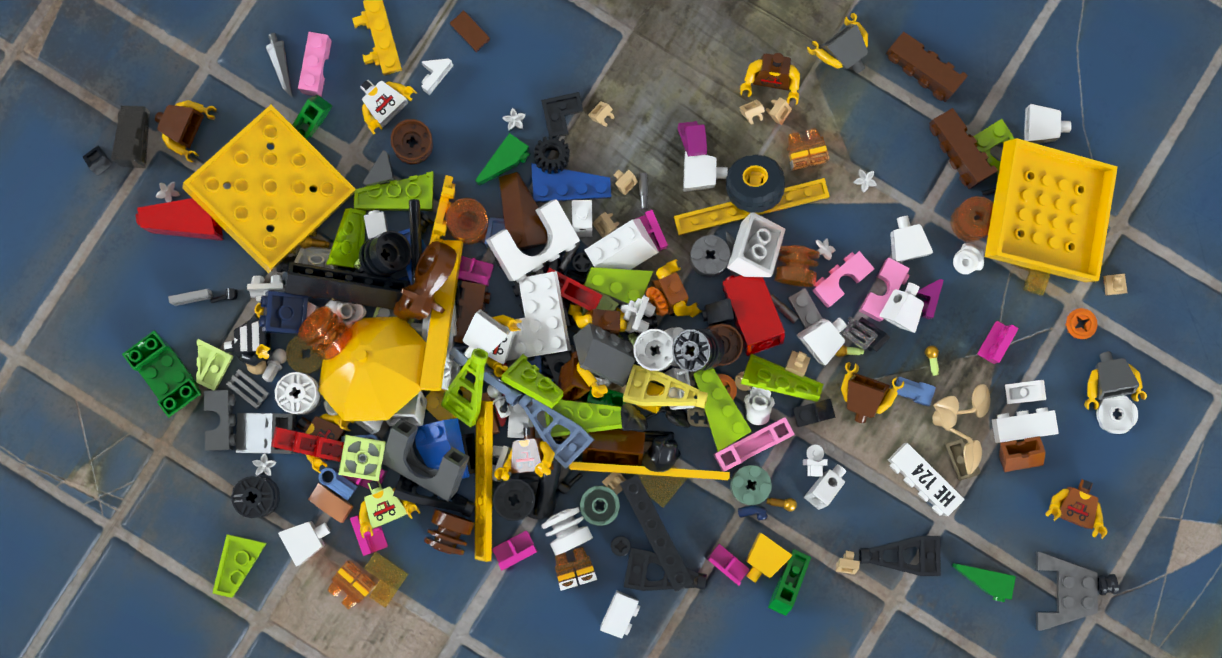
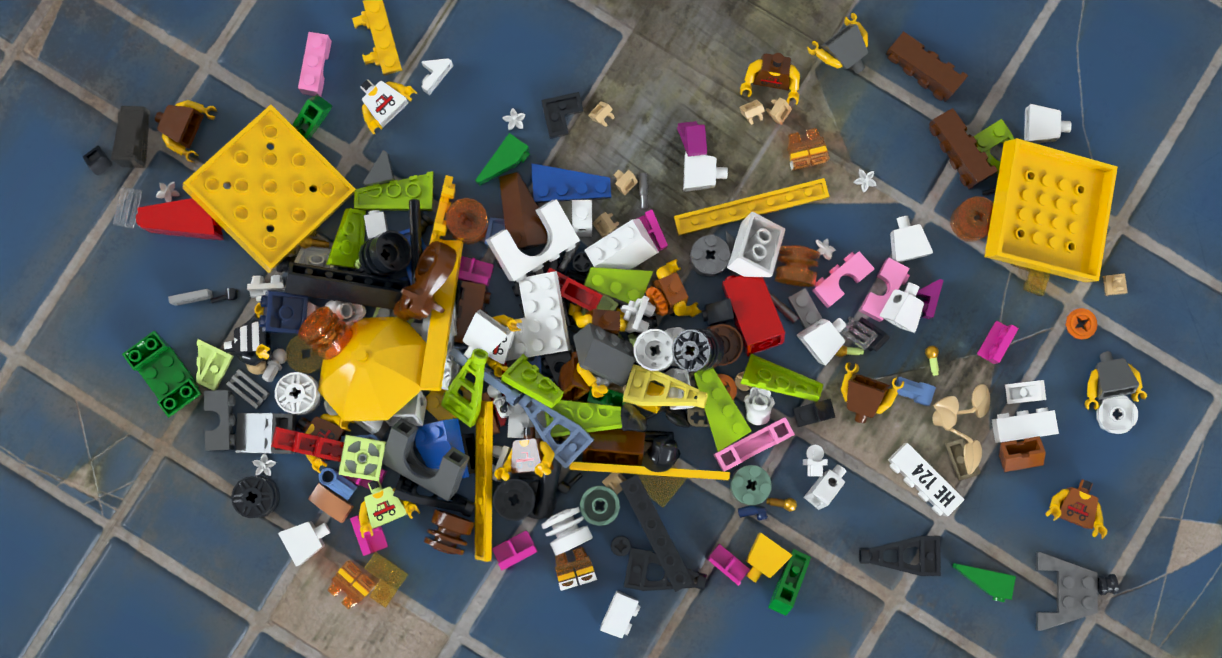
(120, 204): none -> clear tile
(235, 563): lime wing -> none
(278, 57): dark grey bar -> none
(404, 133): reddish brown wheel -> none
(469, 31): reddish brown tile -> none
(551, 144): black tyre -> none
(755, 183): black wheel -> none
(797, 363): tan tile -> none
(847, 564): tan tile -> none
(969, 258): white head -> none

